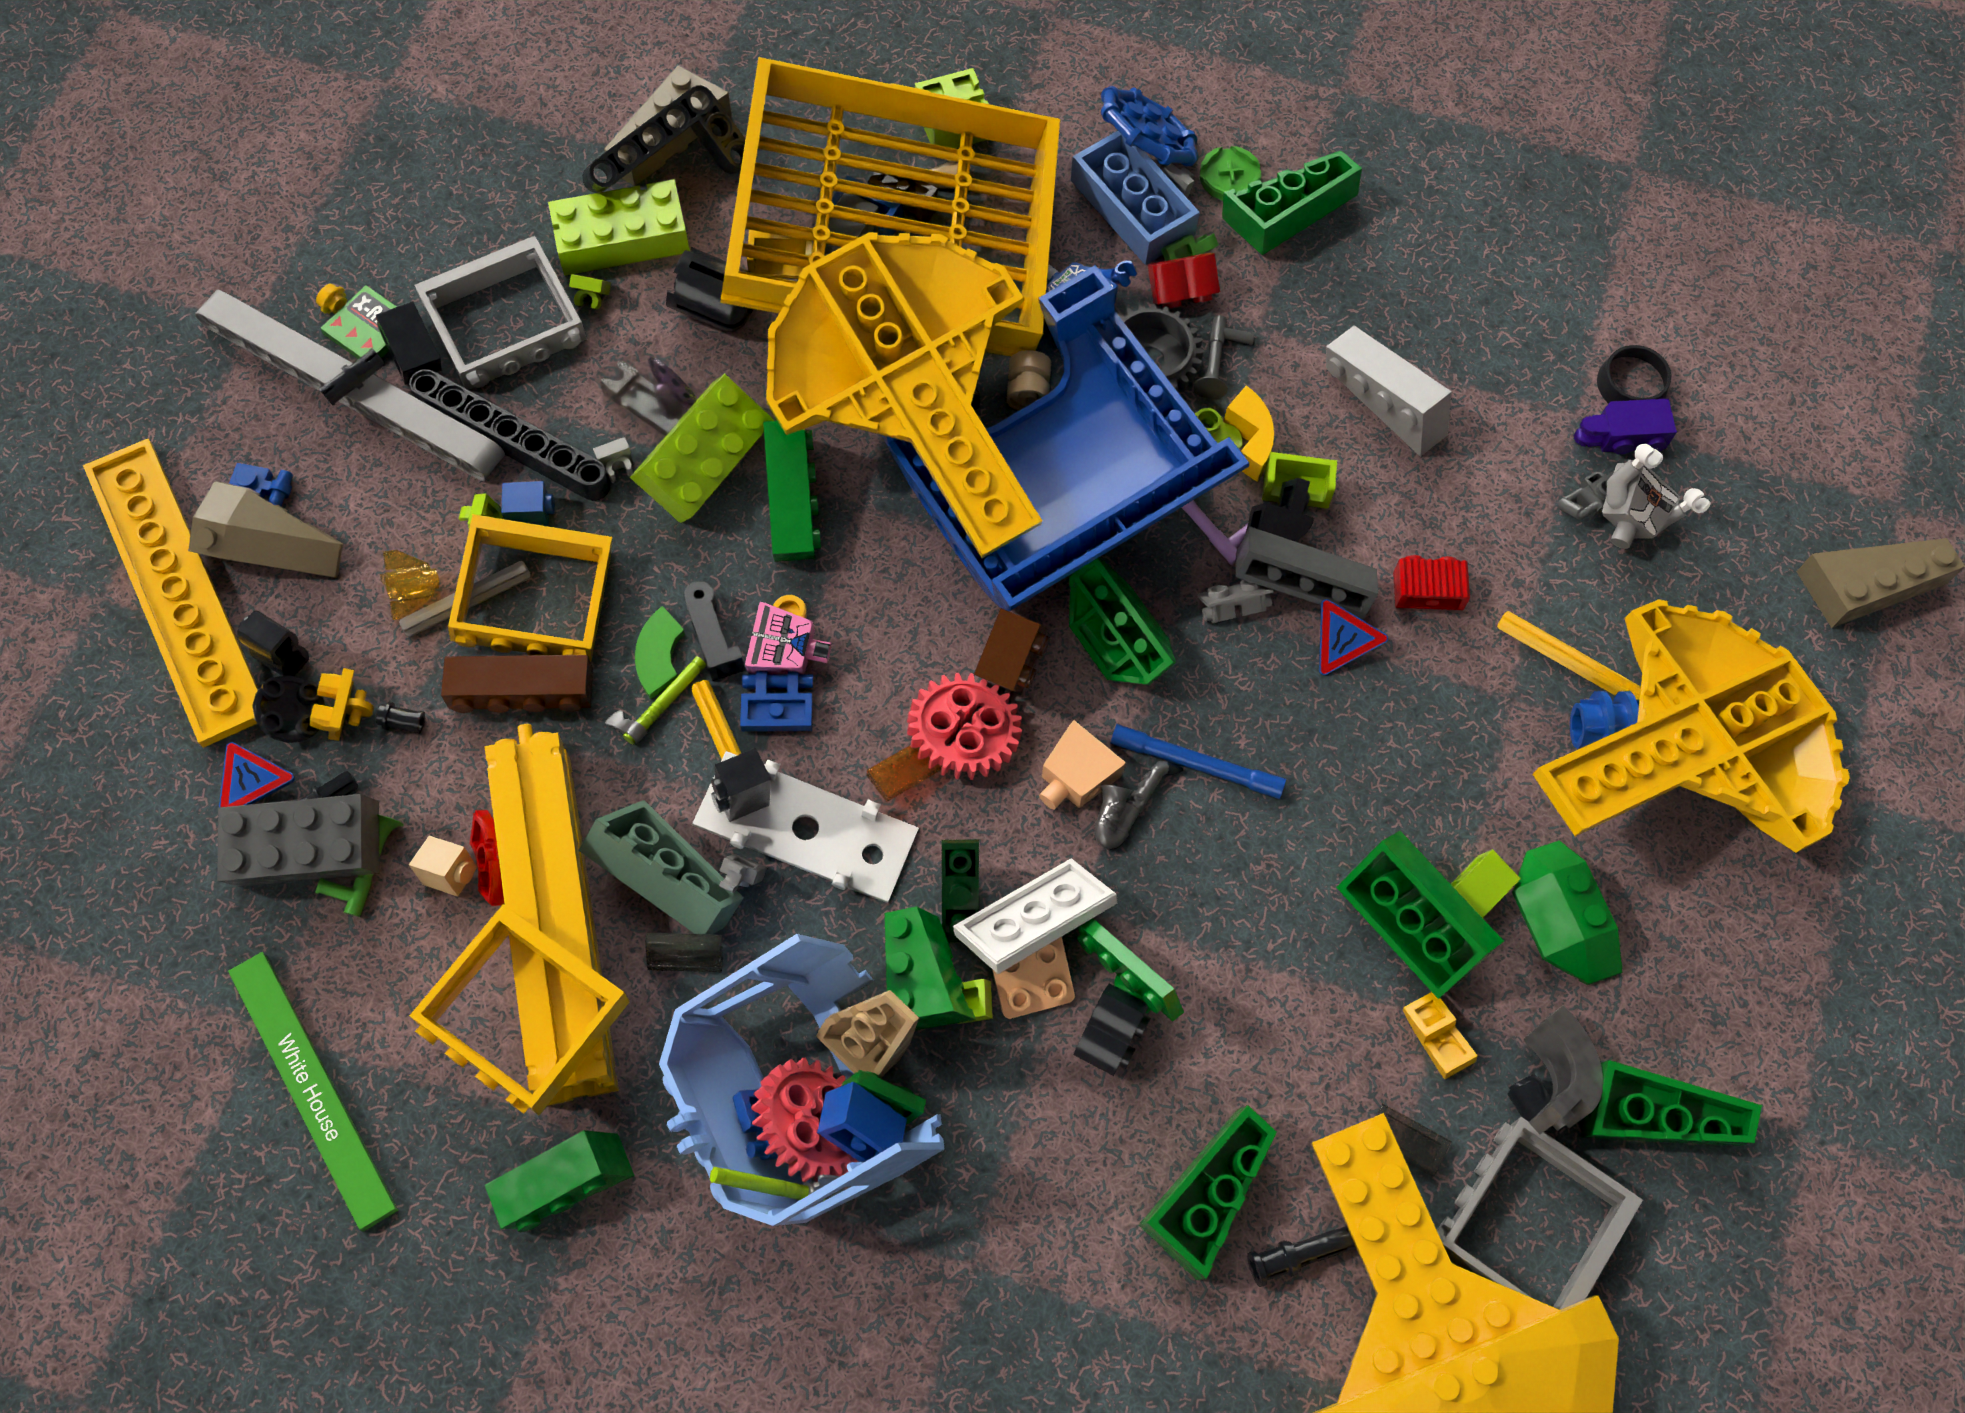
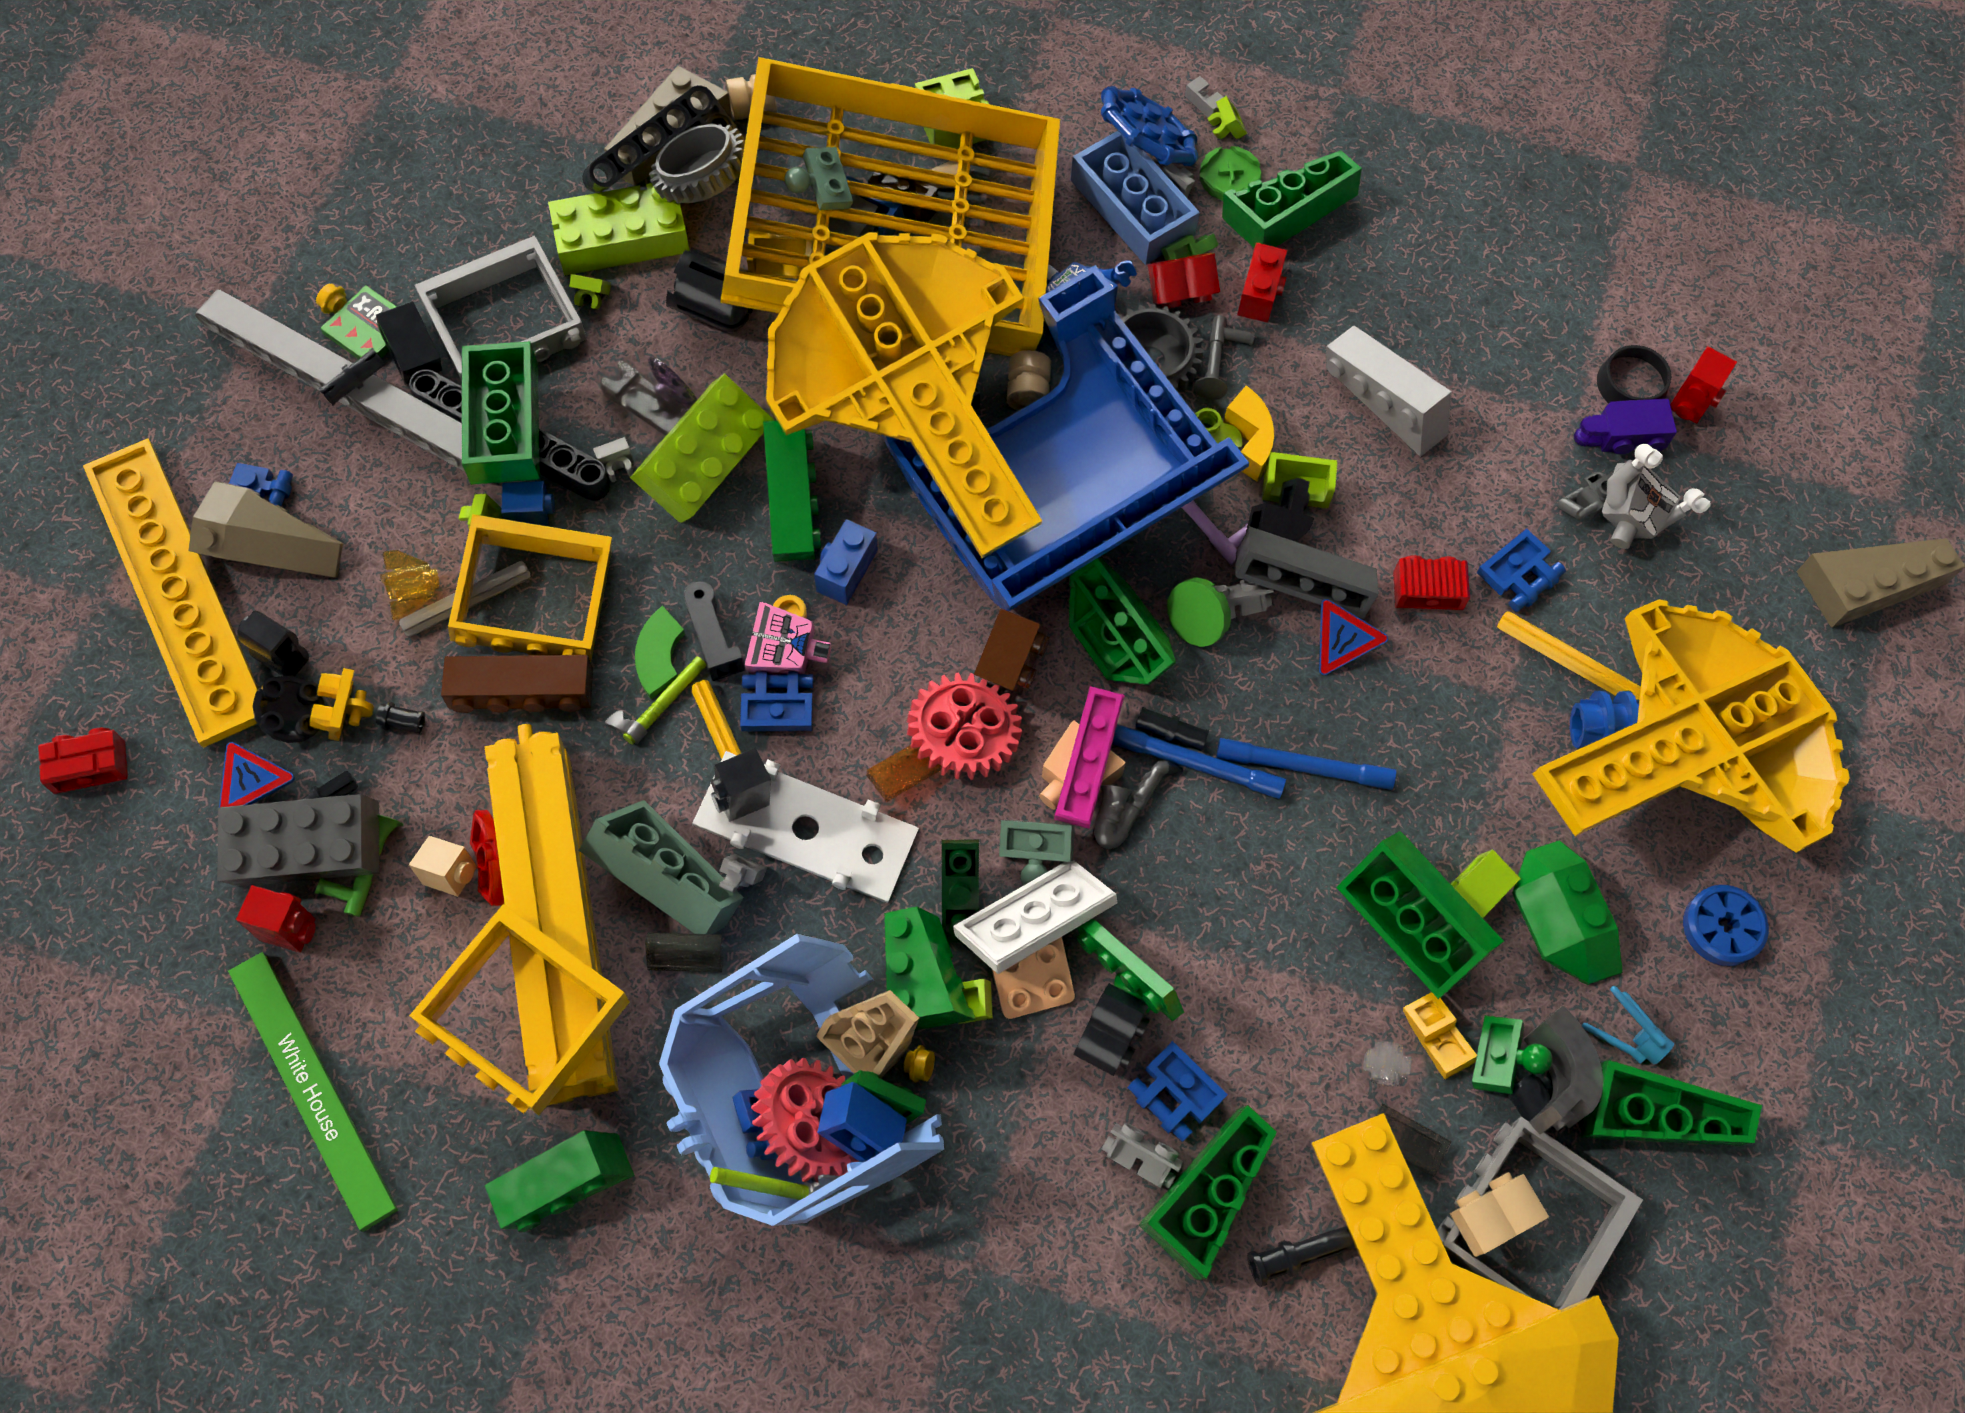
(82, 761): none -> red brick
(277, 918): none -> red brick
(500, 413): none -> green brick
(698, 163): none -> dark grey gear
(741, 97): none -> tan wheel
(825, 177): none -> sand green plate
(845, 561): none -> blue brick
(919, 1064): none -> yellow plate
(1037, 843): none -> sand green plate
(1089, 757): none -> dark pink tile
(1131, 1145): none -> light grey hinge
(1172, 729): none -> black pin
(1185, 1083): none -> blue plate
(1198, 612): none -> bright green tile
(1199, 98): none -> light grey piece
(1229, 119): none -> lime tile
(1262, 282): none -> red brick
(1363, 774): none -> blue piece
(1387, 1063): none -> clear gear
(1498, 1214): none -> tan brick
(1501, 1053): none -> green plate
(1515, 561): none -> blue plate
(1650, 1041): none -> dark azure plant
(1703, 385): none -> red brick
(1742, 912): none -> blue wheel

